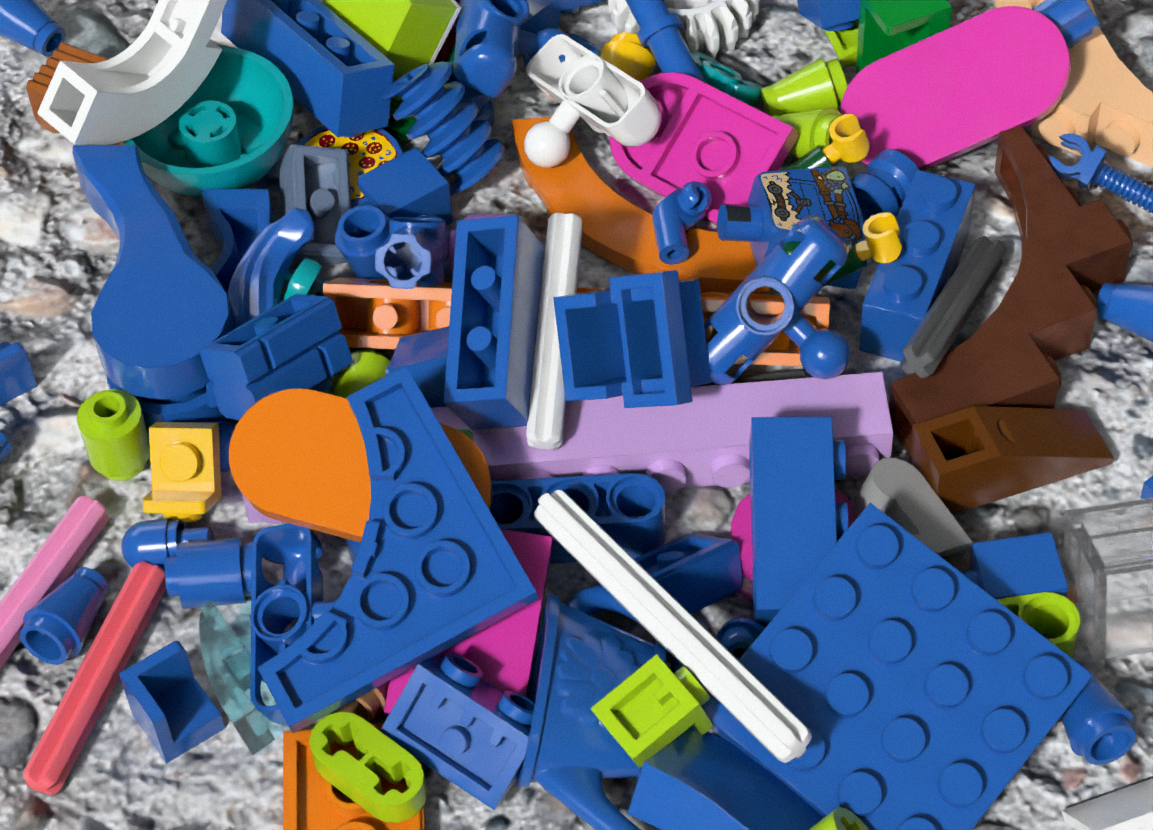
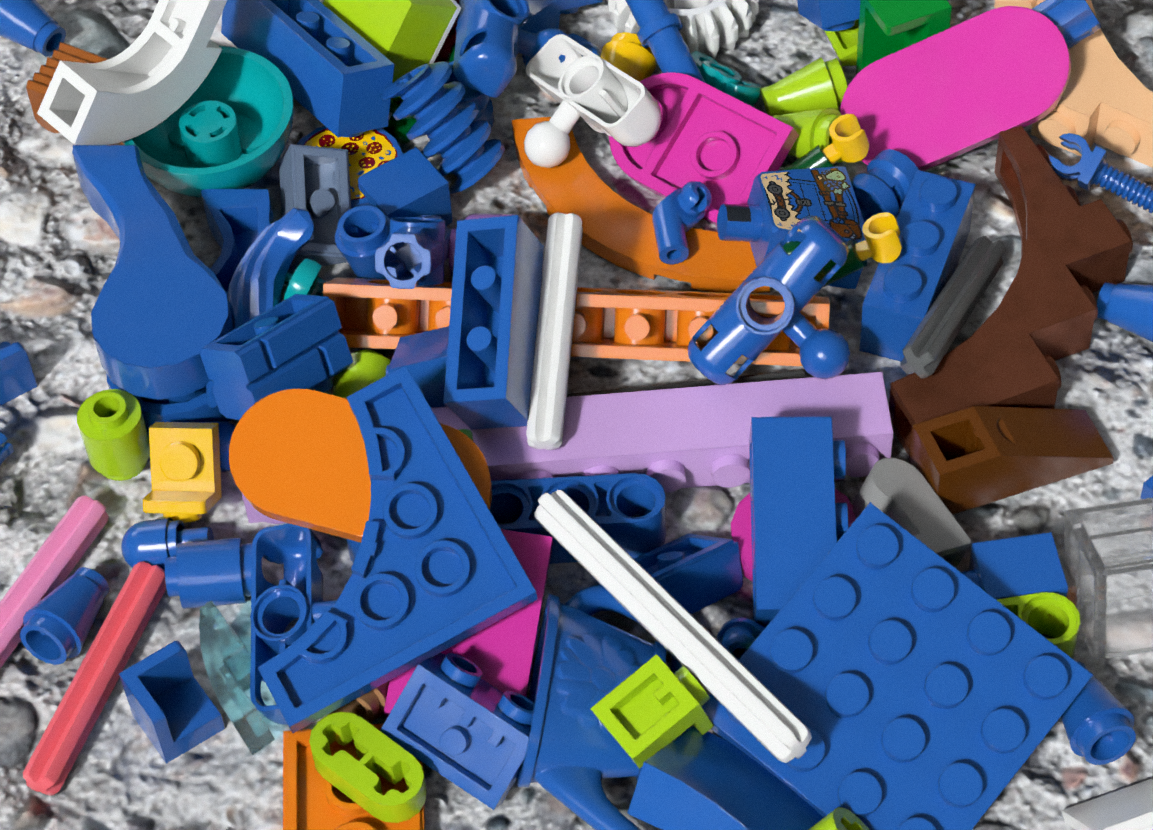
(634, 341): blue plate -> none

